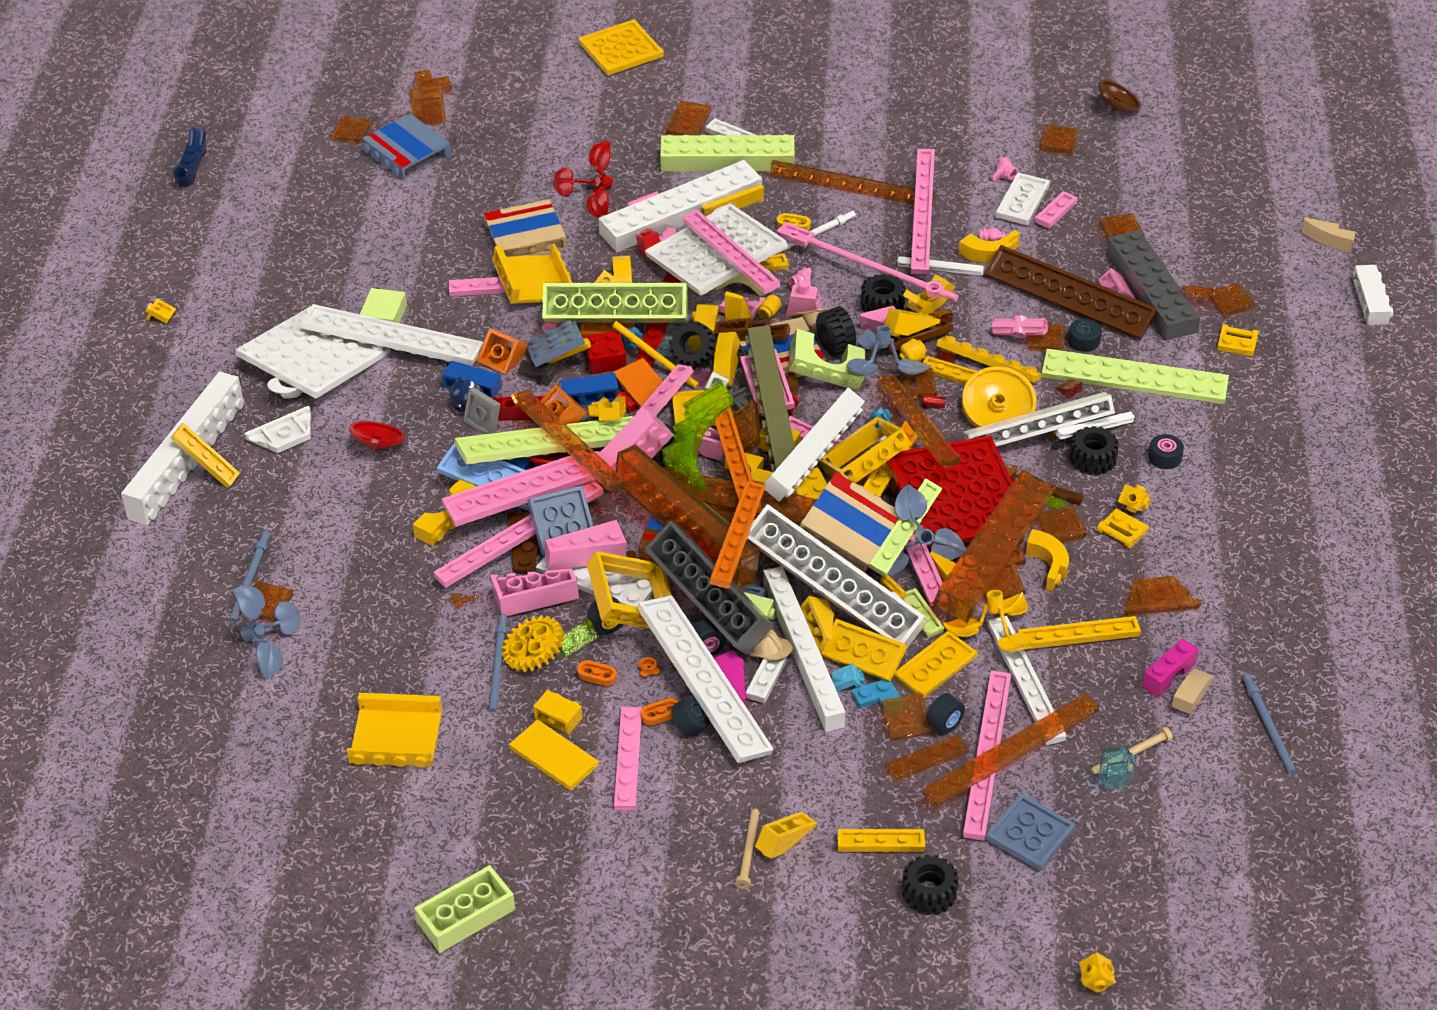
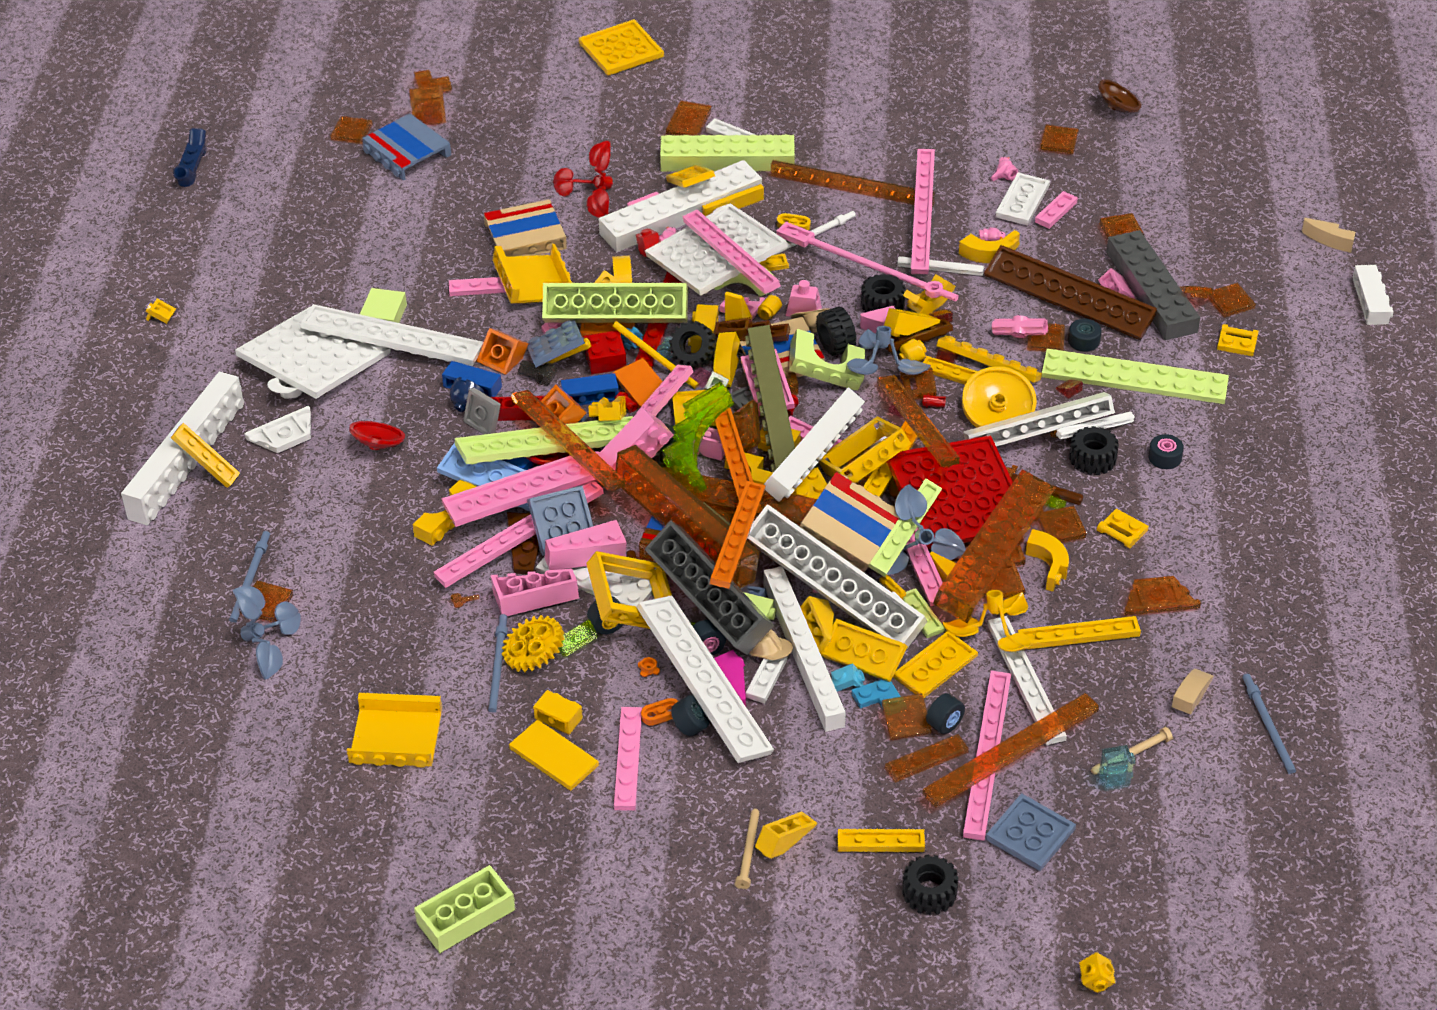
(597, 673): orange plate -> none
(690, 176): none -> yellow tile
(803, 274): bright pink animal -> none
(884, 414): dark azure gear -> none
(1135, 498): yellow brick -> none
(1177, 659): dark pink arch -> none

